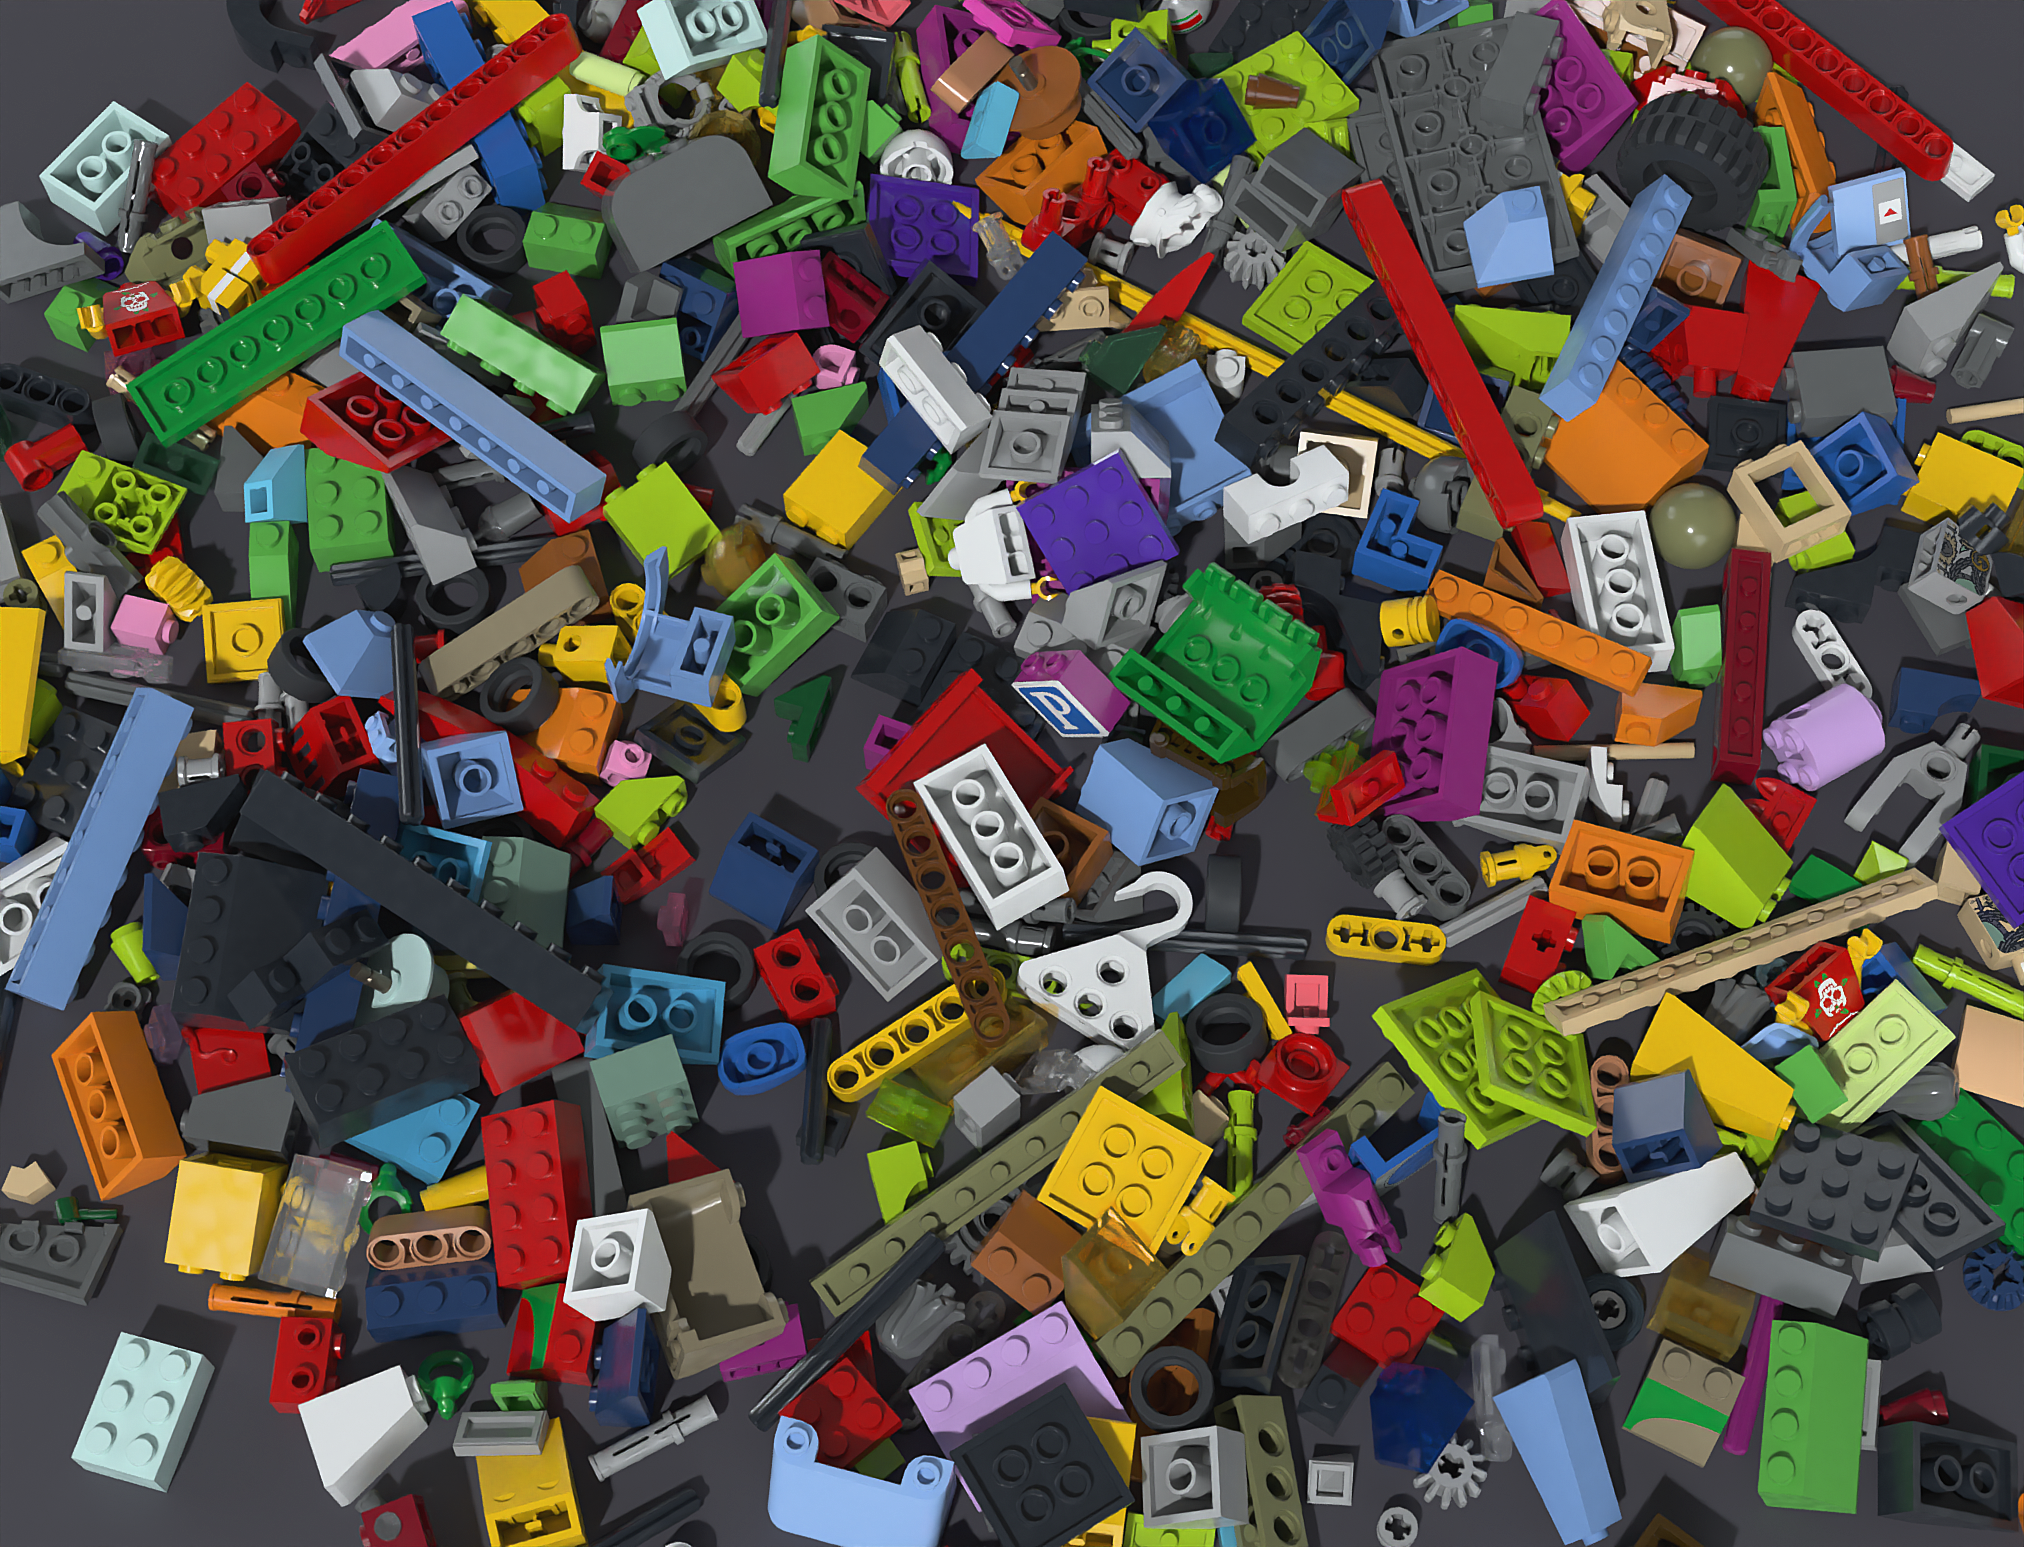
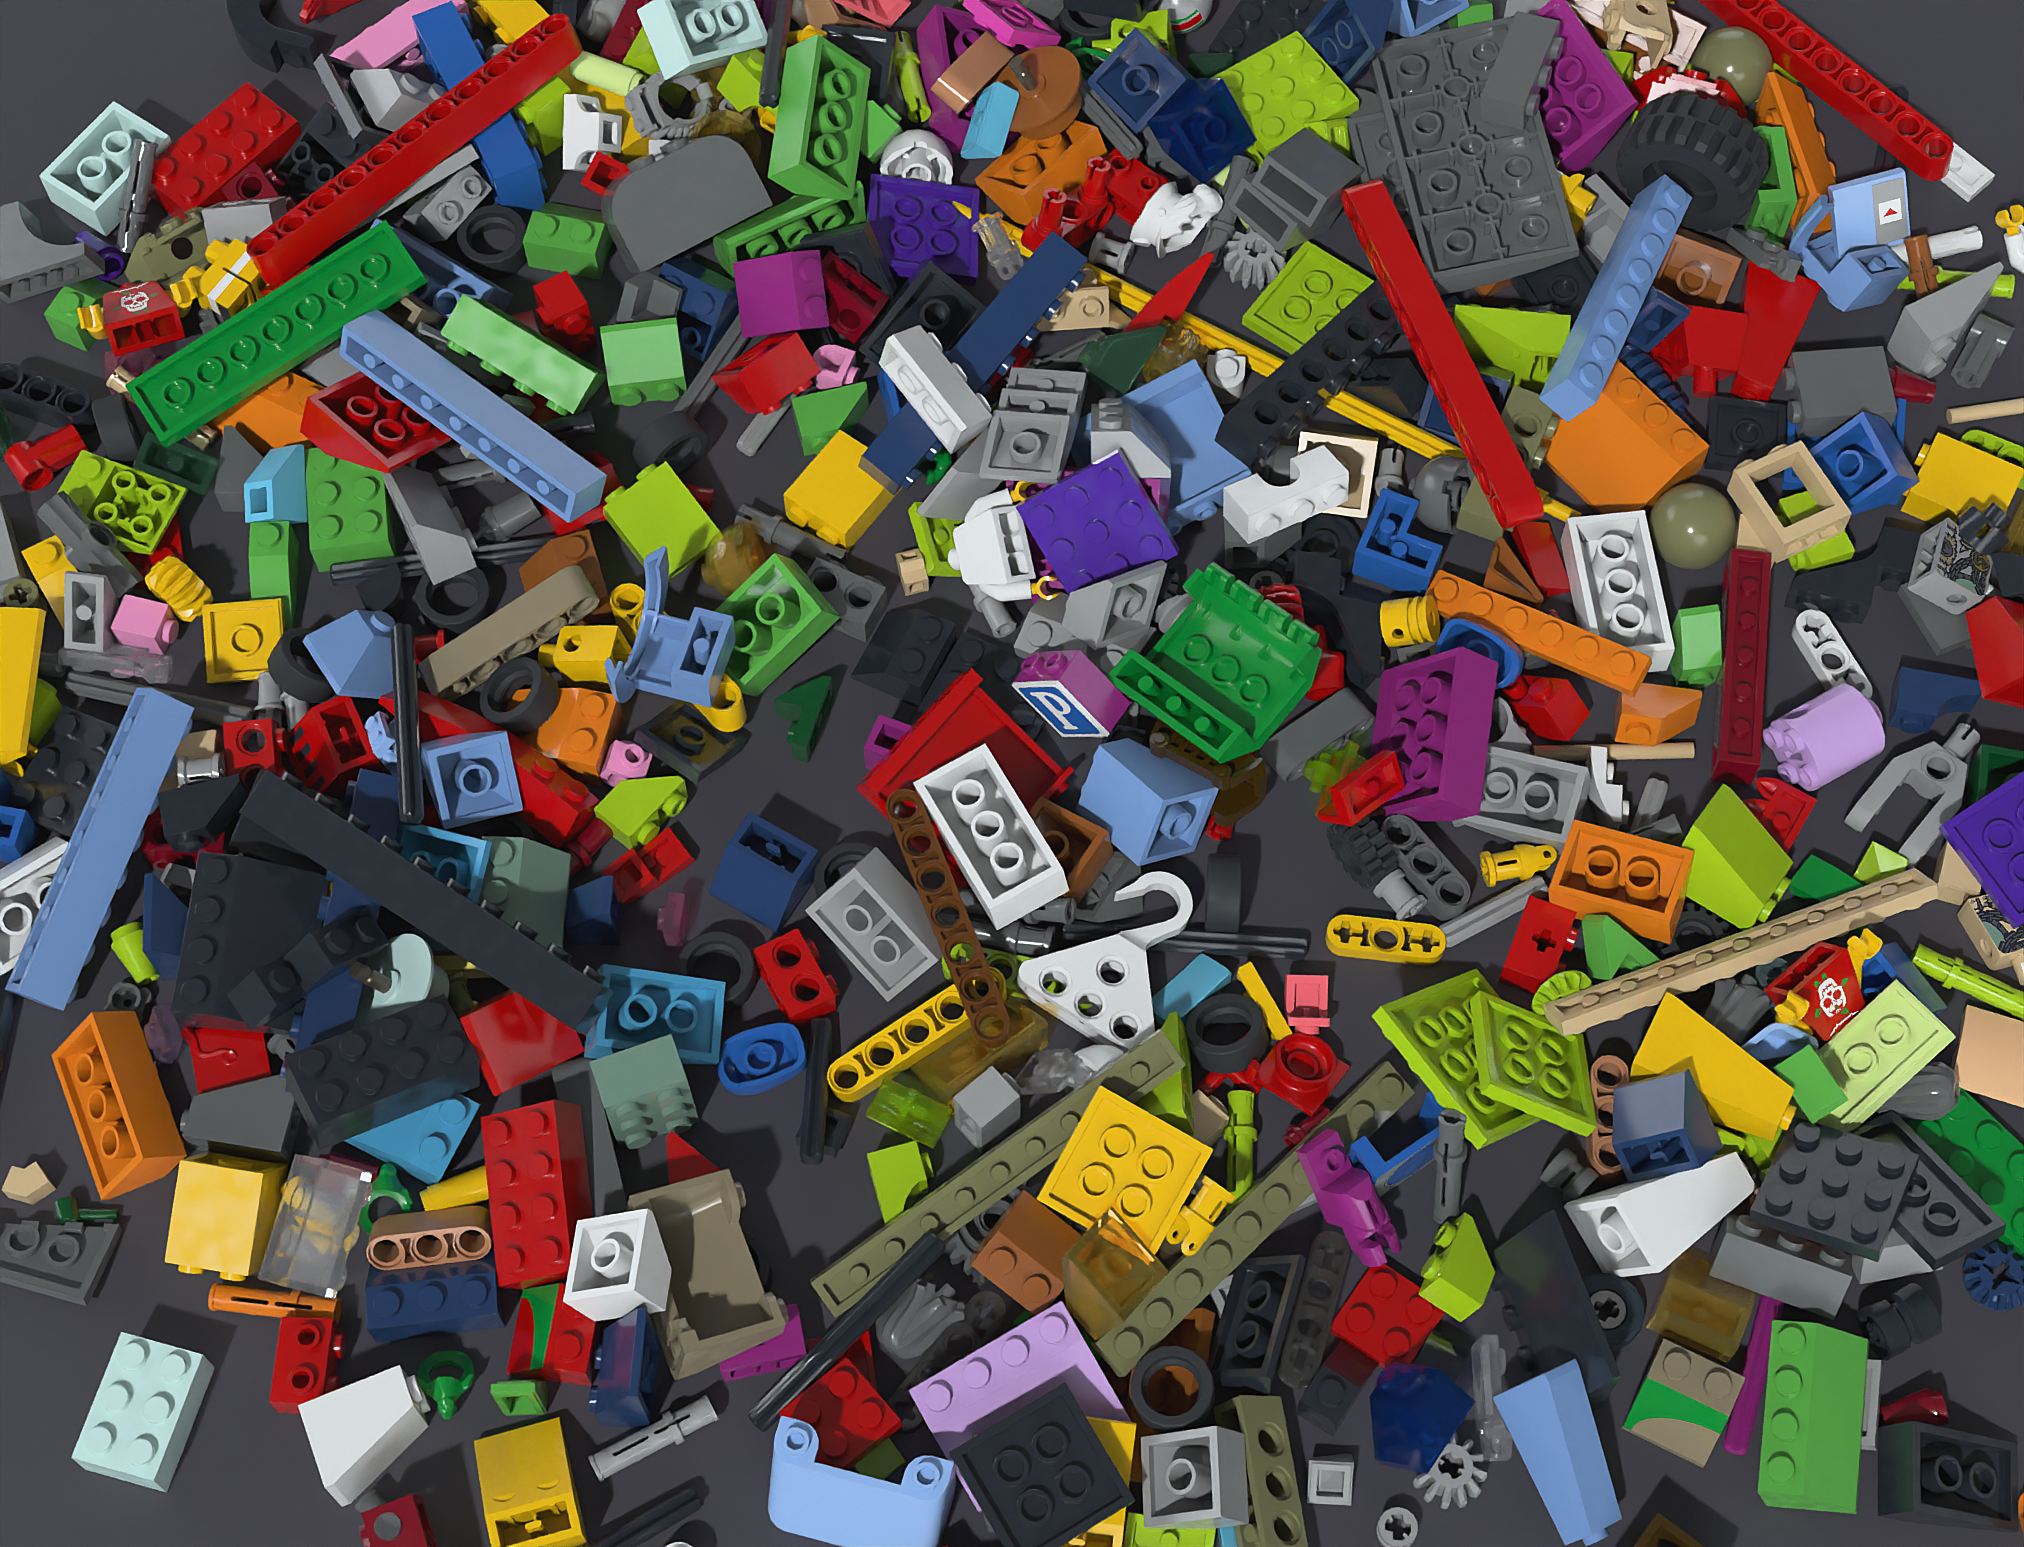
(501, 1433): light grey tile -> none
(629, 144): green plate -> none
(1270, 93): reddish brown cone -> none
(1510, 238): medium blue slope -> none

